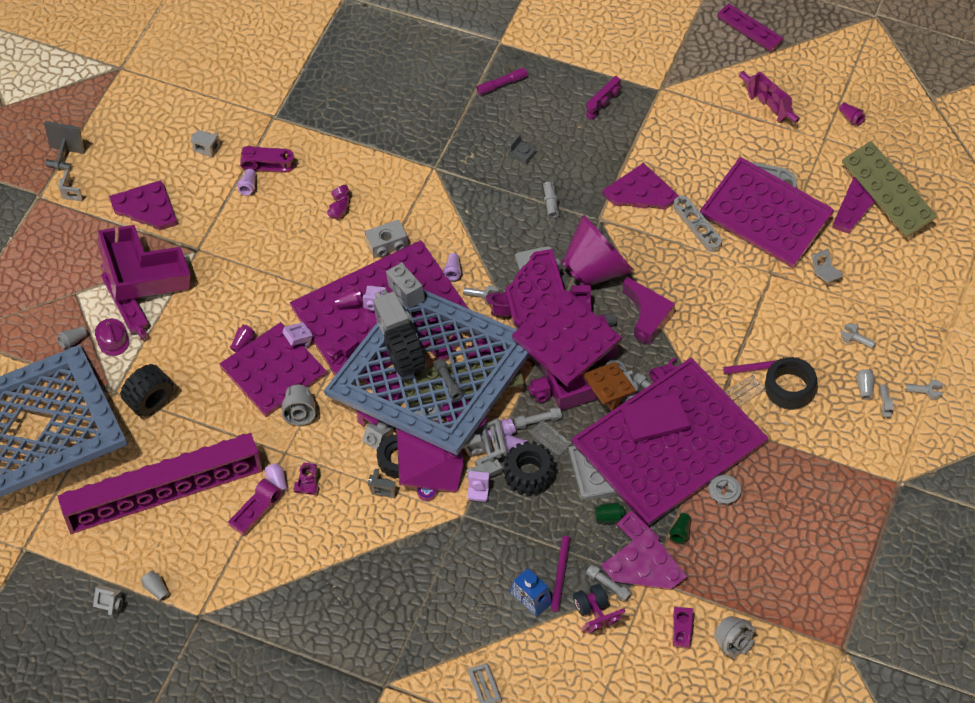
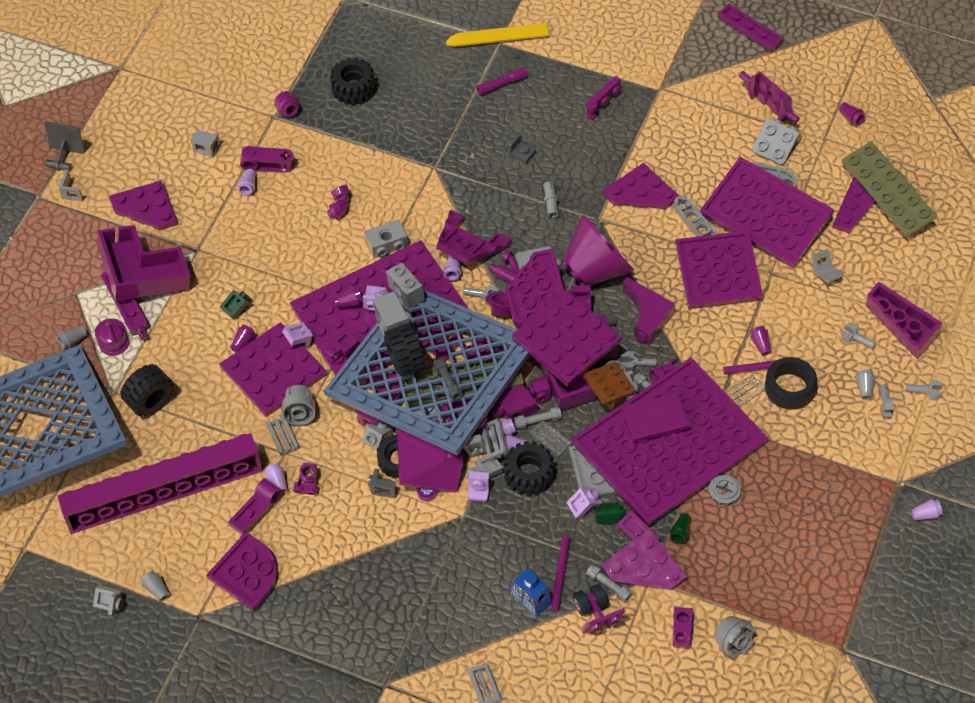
(235, 303): none -> dark green bracket
(246, 571): none -> magenta plate
(276, 422): none -> light grey tile
(286, 104): none -> magenta head
(352, 91): none -> black tyre
(465, 245): none -> magenta wing
(498, 35): none -> yellow piece
(503, 272): none -> magenta plant
(514, 403): none -> magenta torso
(583, 501): none -> lavender bracket
(634, 361): none -> light grey bar
(718, 269): none -> magenta plate
(761, 339): none -> magenta cone
(776, 140): none -> light grey bracket
(904, 319): none -> magenta wedge
(927, 510): none -> lavender cone

